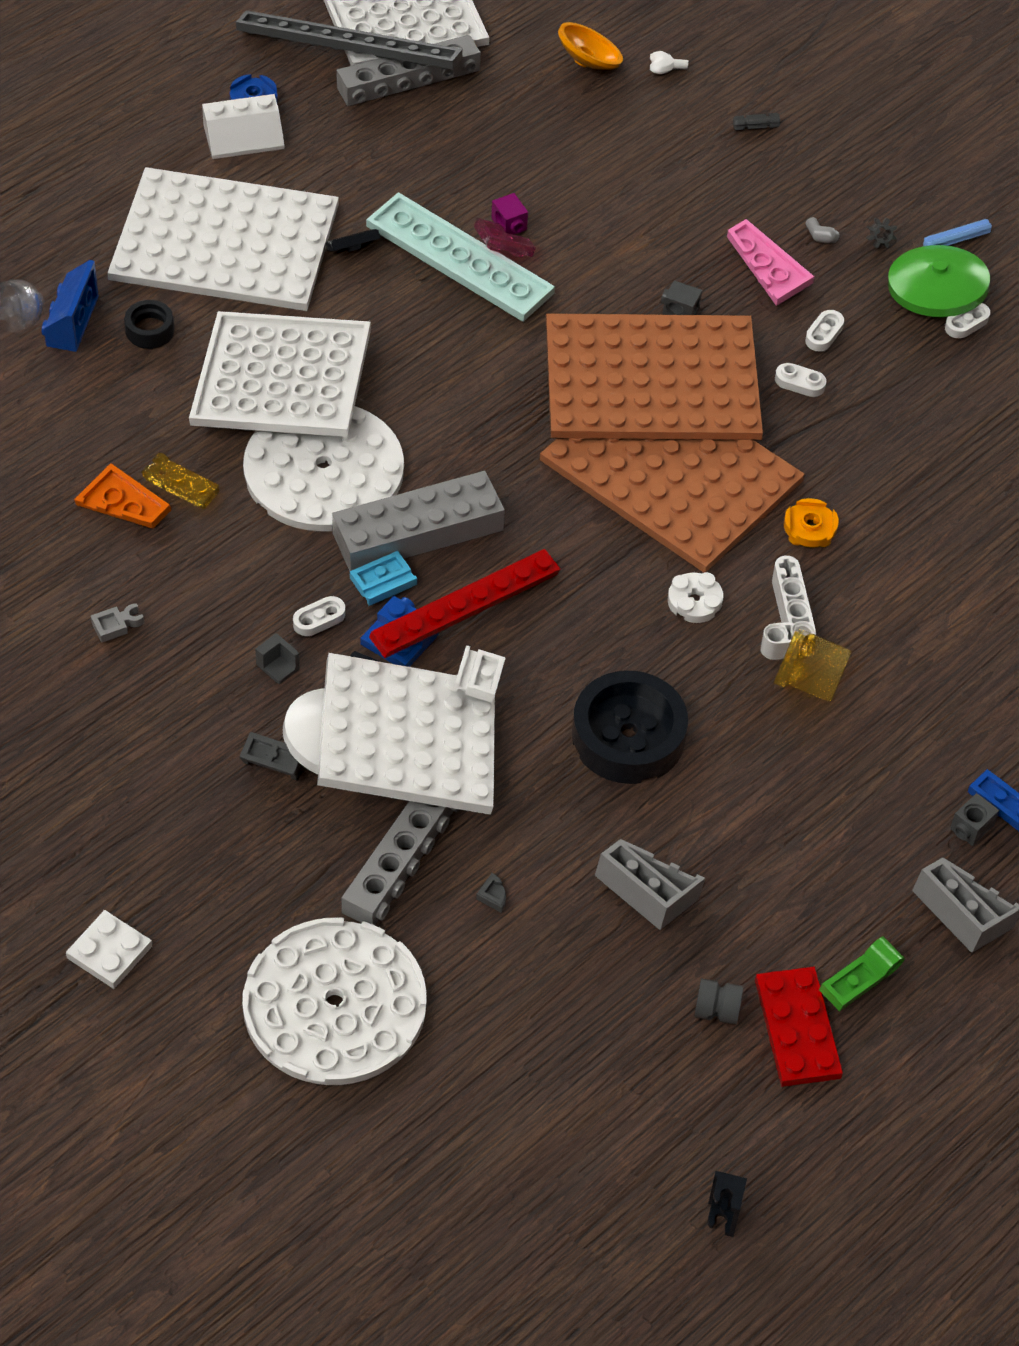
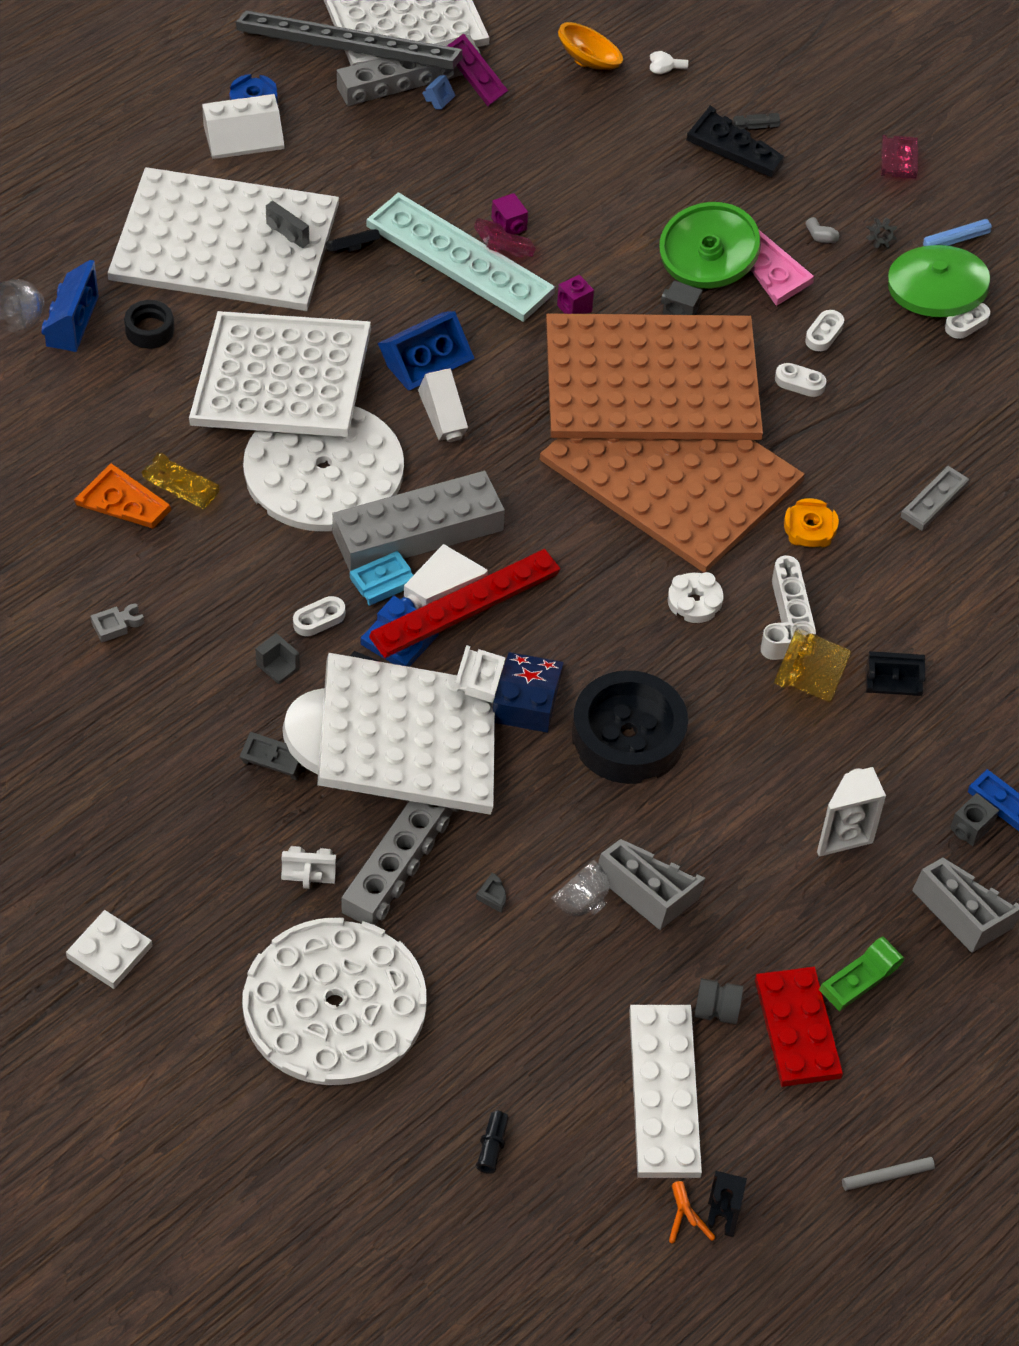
(287, 224): none -> dark grey plate
(308, 866): none -> white hips
(426, 349): none -> blue slope
(439, 92): none -> medium blue tile
(442, 575): none -> white slope
(443, 405): none -> white slope
(478, 72): none -> magenta plate
(492, 1142): none -> black axle
(527, 692): none -> dark blue slope
(575, 296): none -> magenta brick
(584, 891): none -> clear cylinder
(664, 1092): none -> white plate
(684, 1208): none -> orange plant
(710, 245): none -> bright green dish
(725, 139): none -> black wing
(852, 812): none -> white slope
(888, 1173): none -> light grey bar
(895, 673): none -> black hinge
(899, 156): none -> clear pink plate
(935, 498): none -> light grey tile

